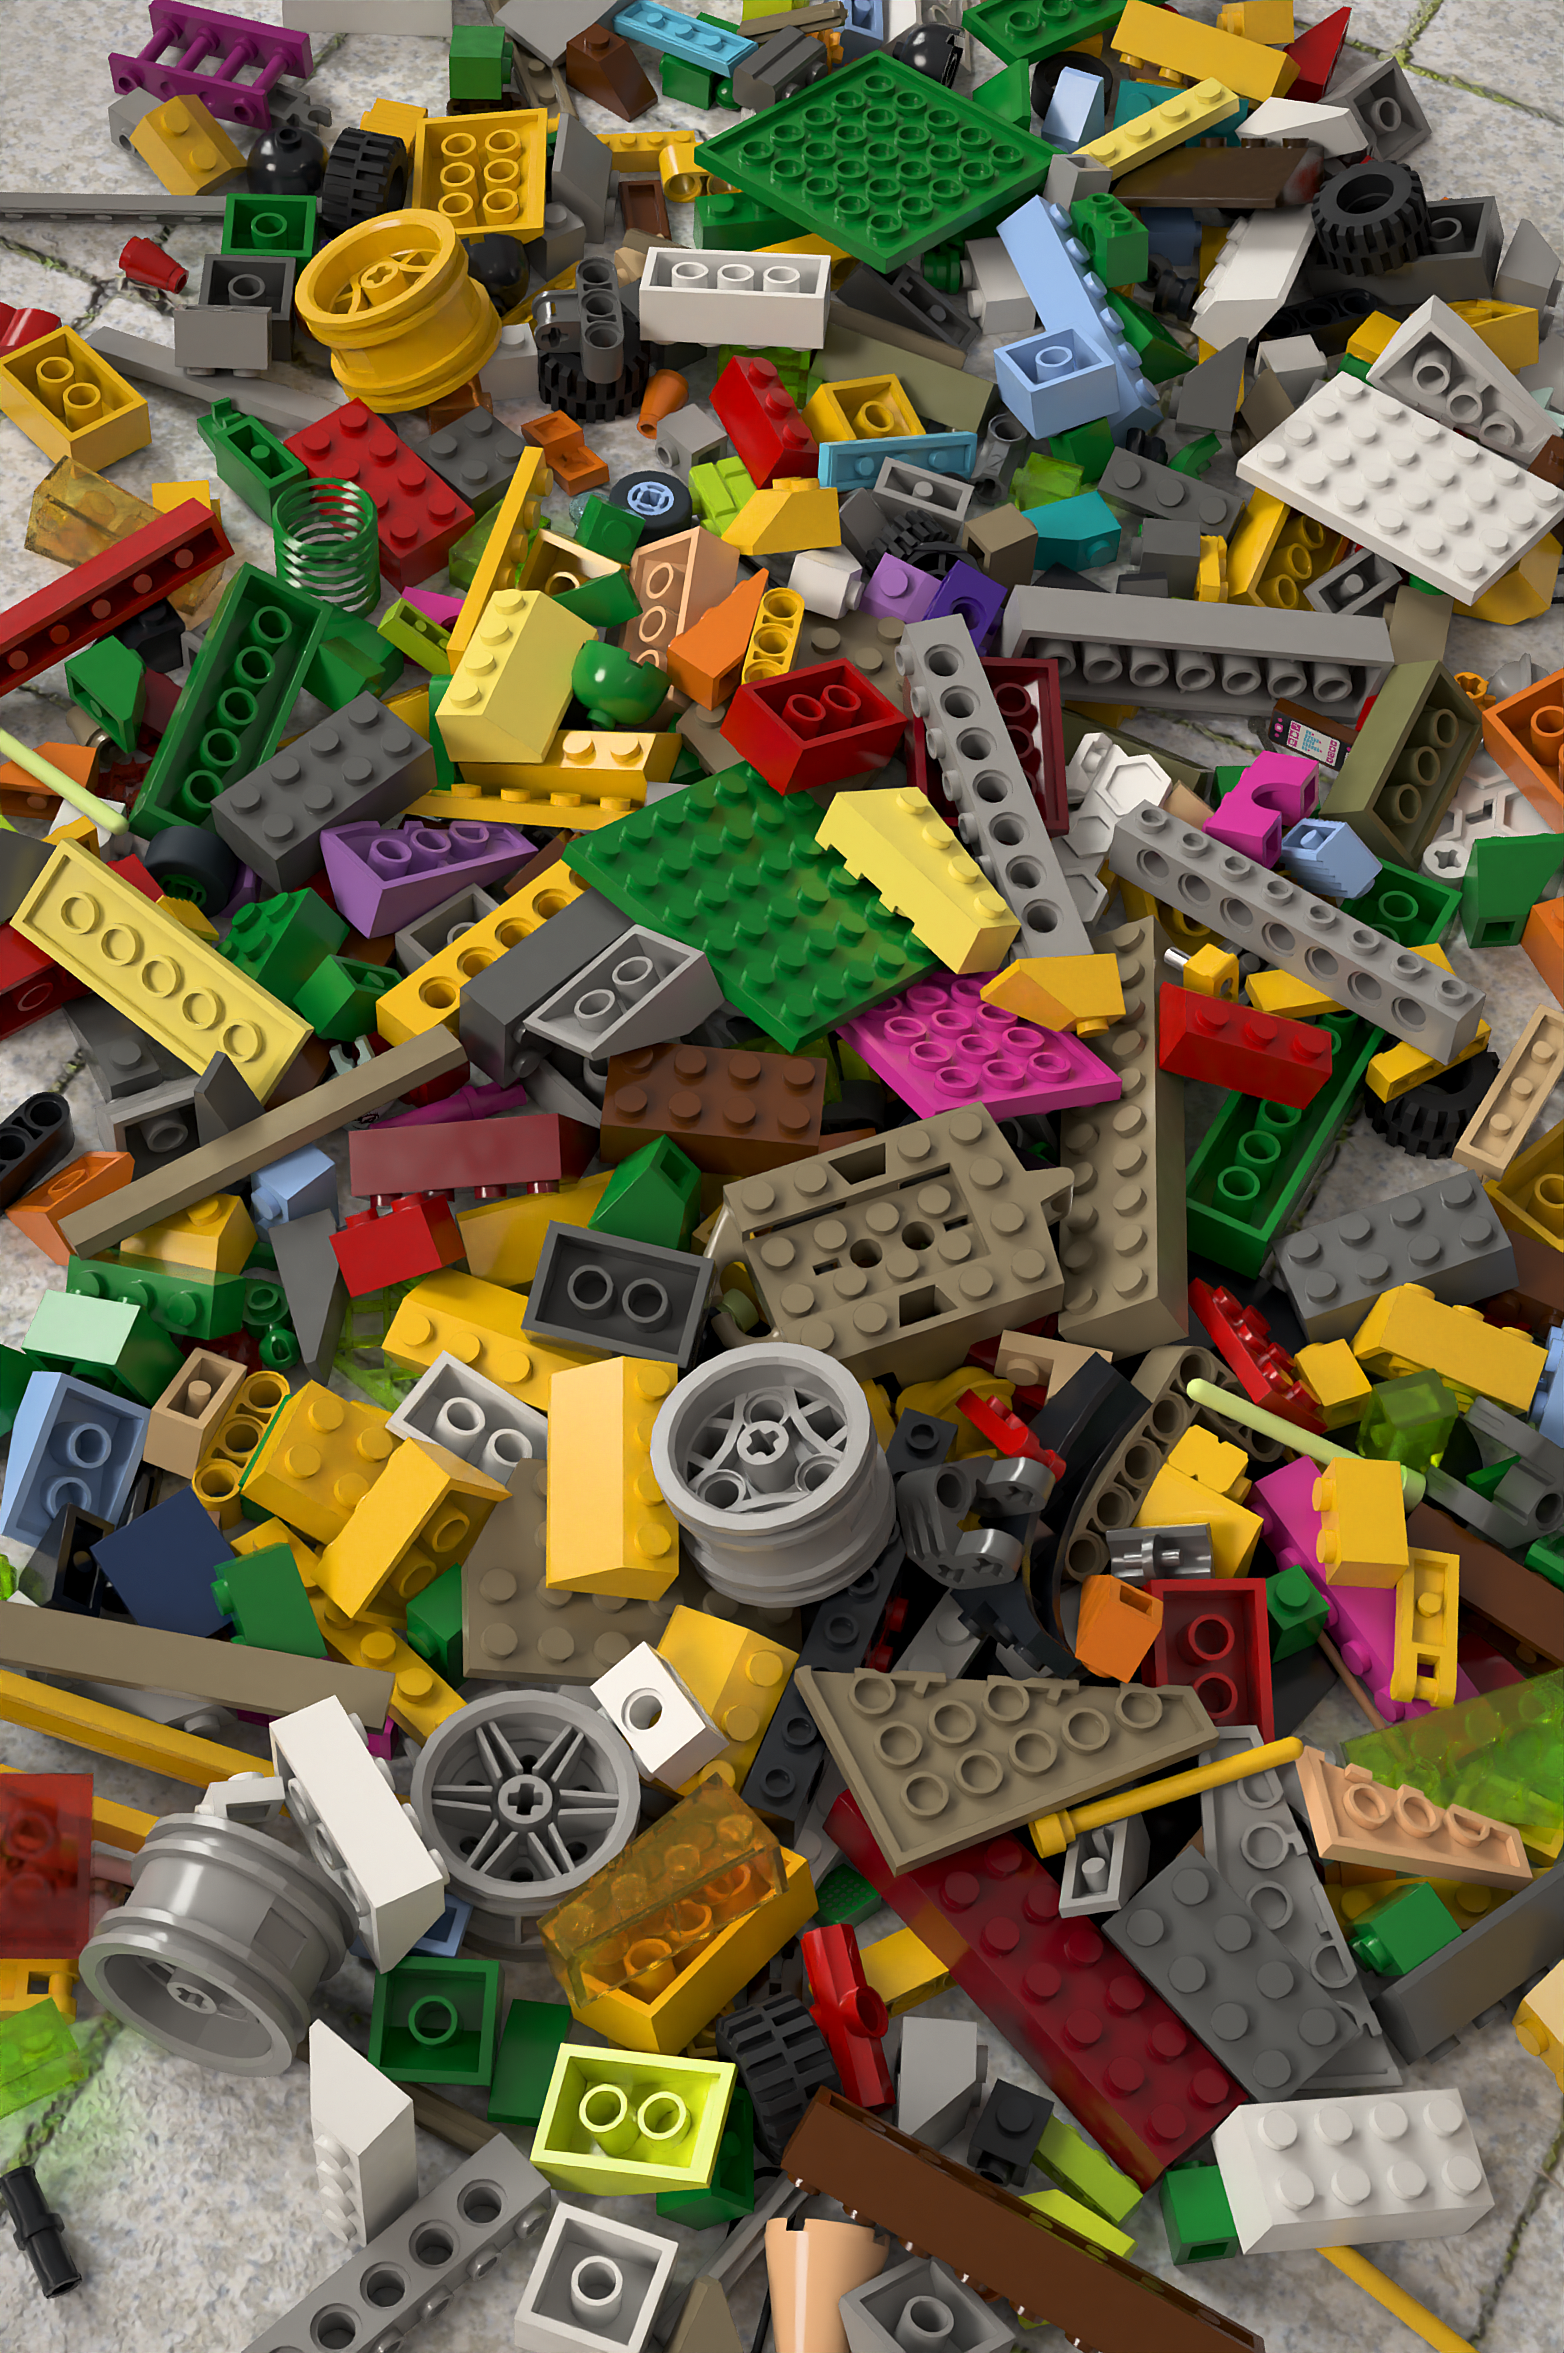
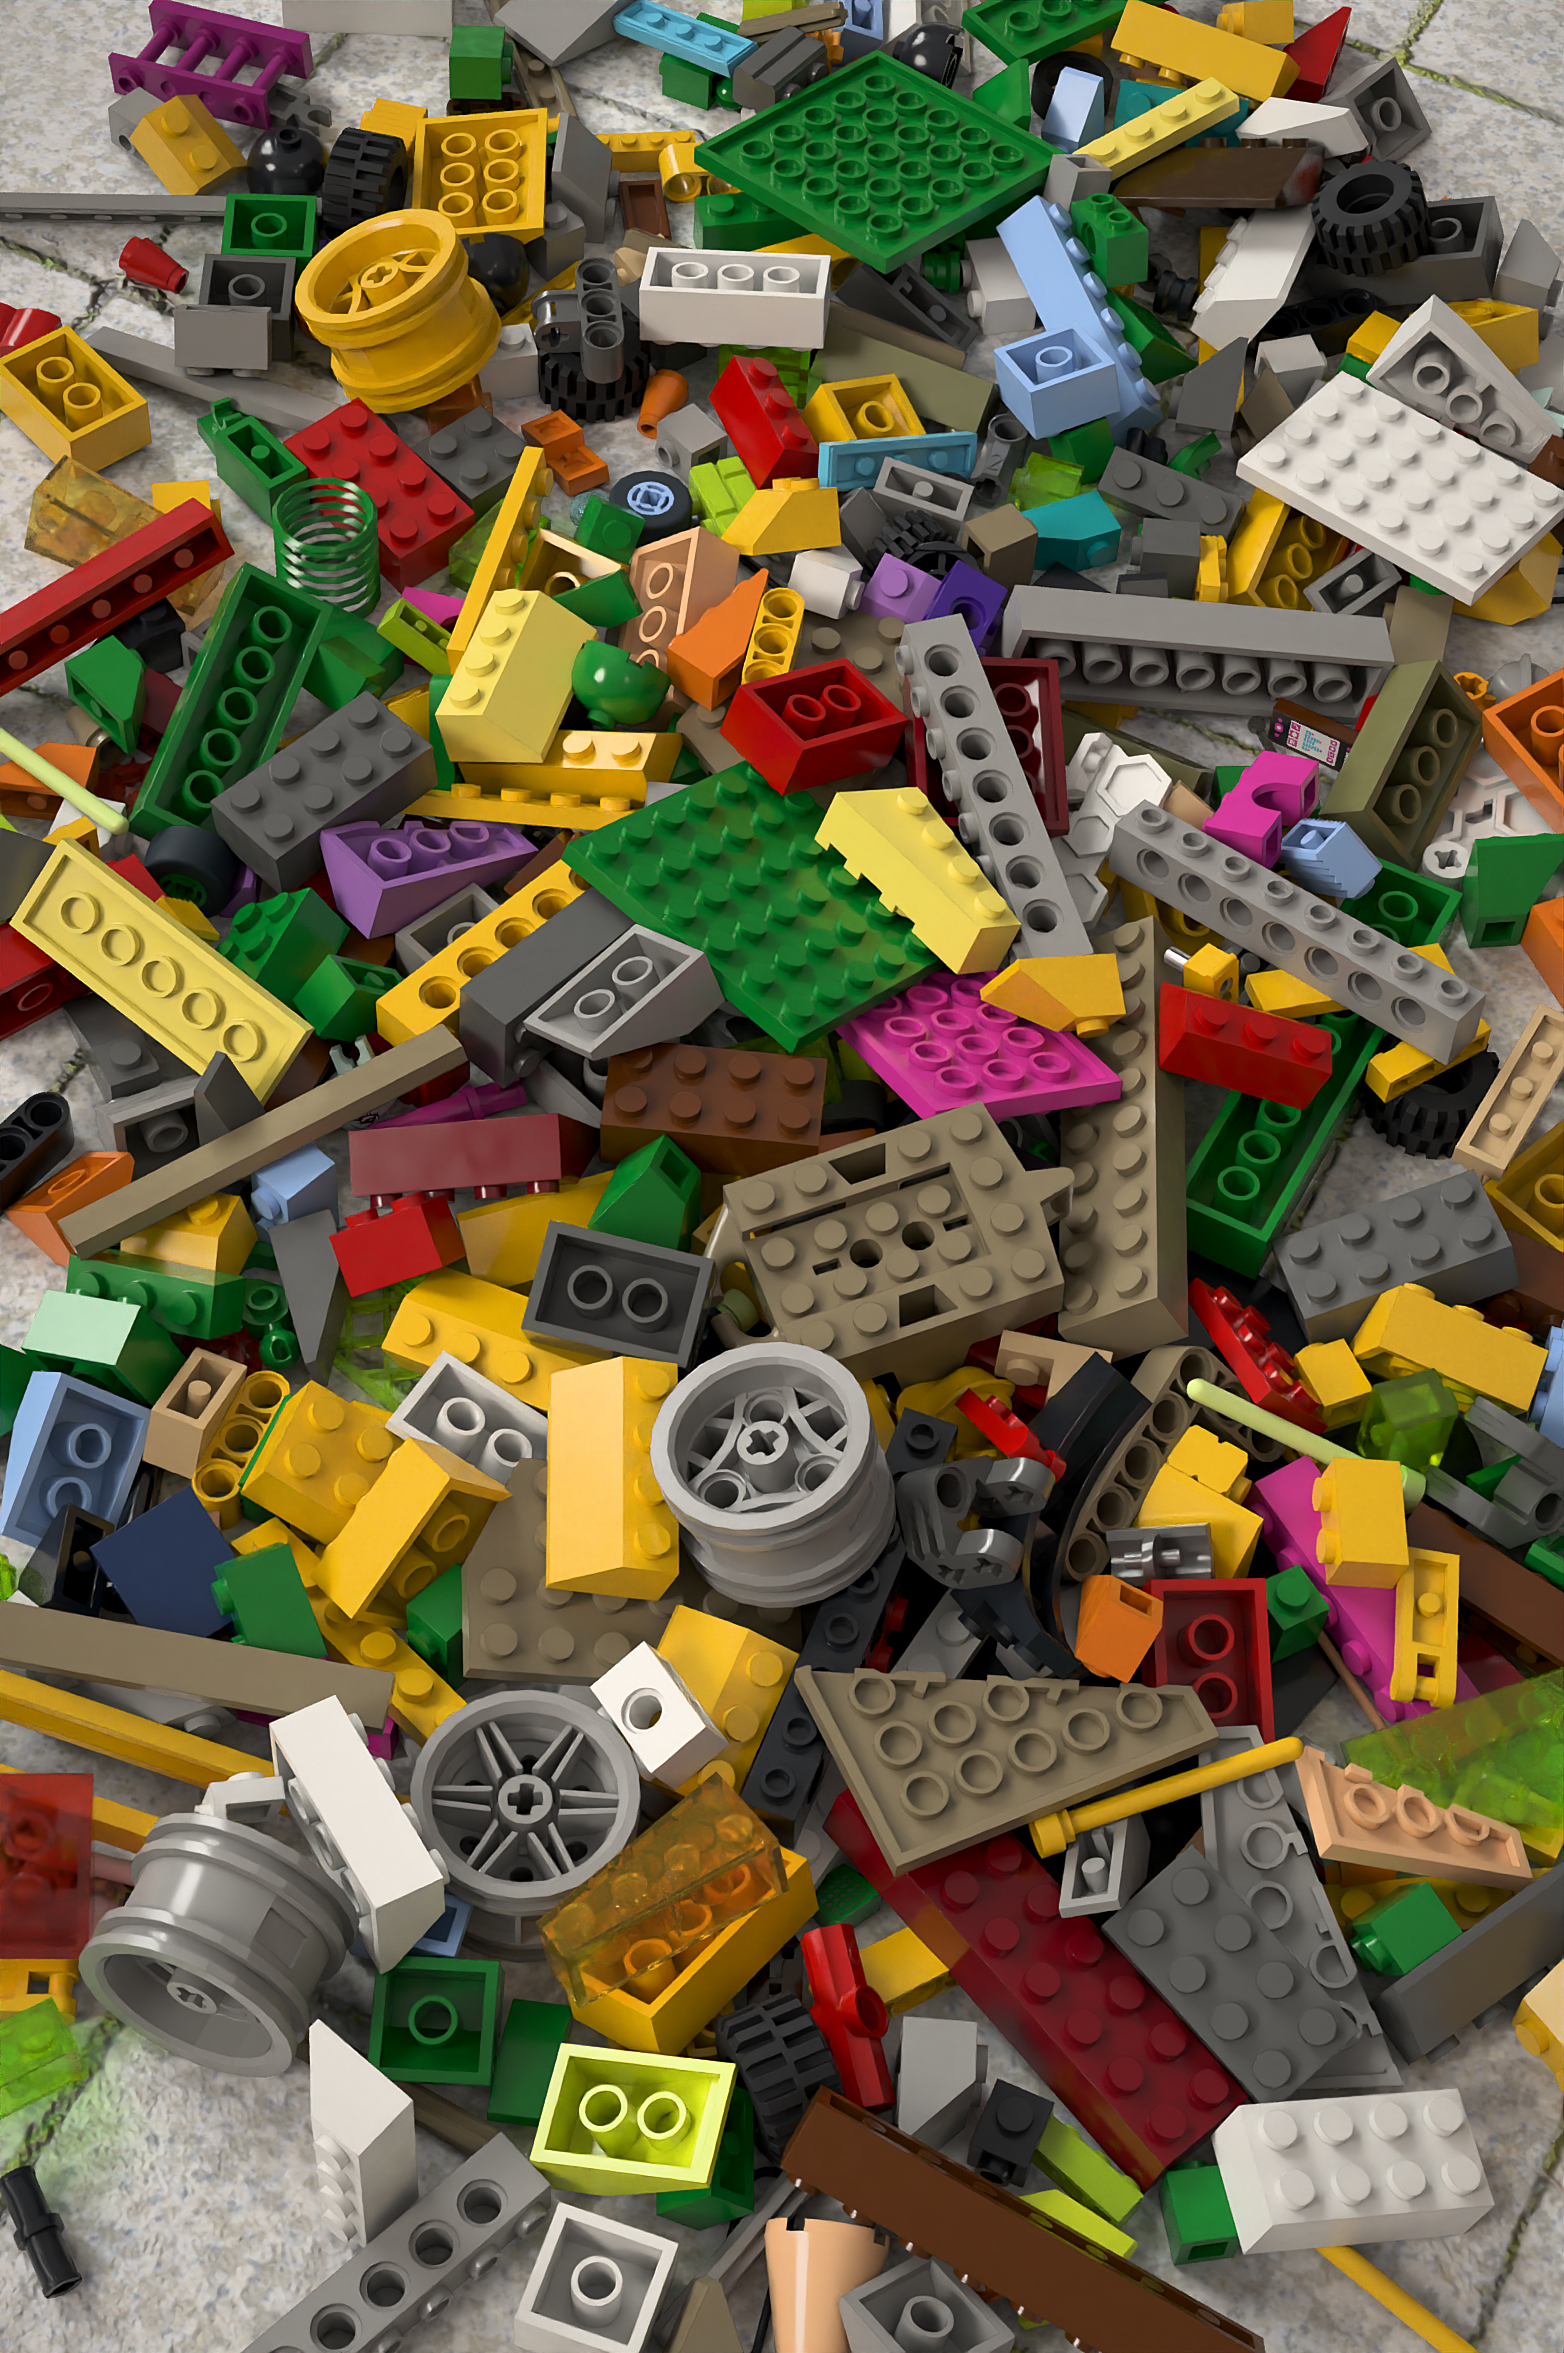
(608, 73): reddish brown slope -> none
(1172, 233): medium blue brick -> none

